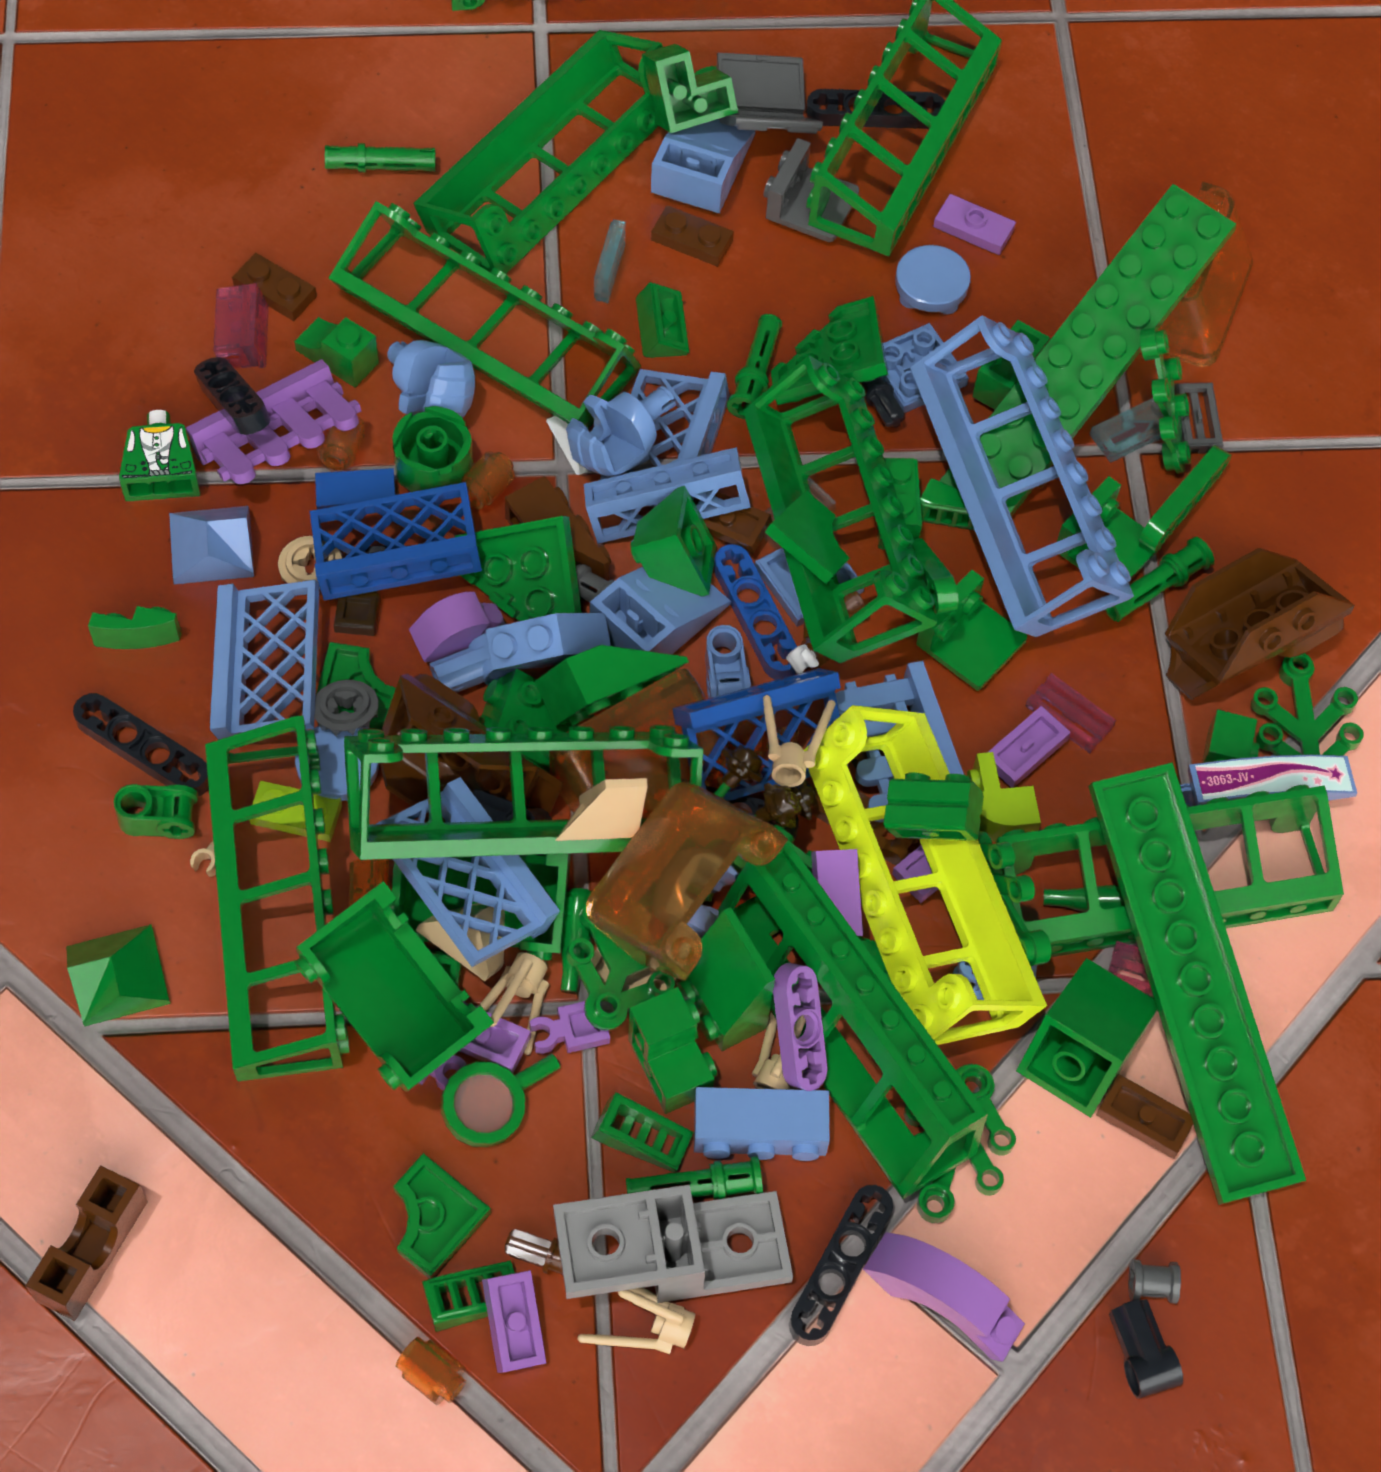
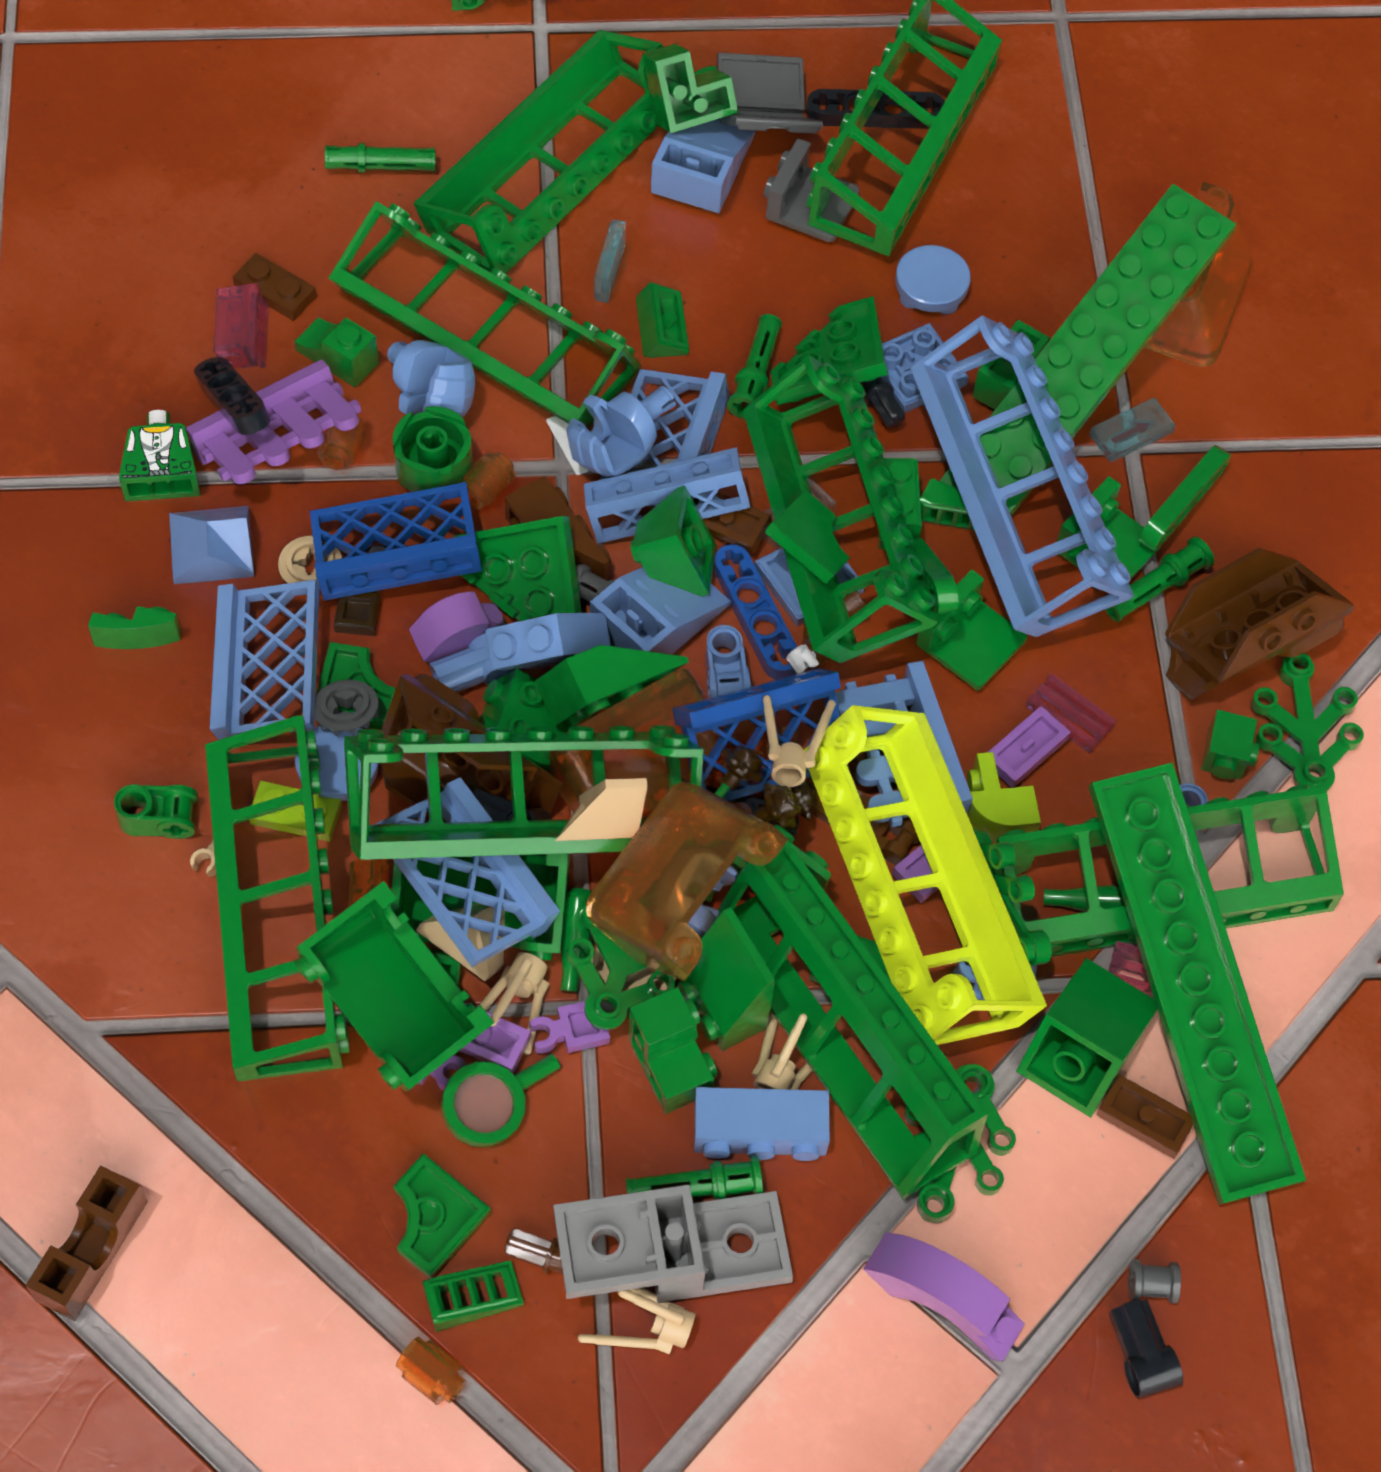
(117, 975): green slope -> none
(144, 742): black beam -> none
(353, 486): blue tile -> none
(514, 1321): medium lavender plate -> none
(636, 1146): green slope -> none
(692, 235): reddish brown plate -> none
(812, 1042): medium lavender beam -> none
(839, 877): medium lavender tile -> none
(844, 1266): black beam -> none
(934, 807): green brick -> none
(974, 224): medium lavender plate -> none
(1173, 407): green plant -> none
(1200, 442): dark grey tile -> none
(1272, 774): slope -> none

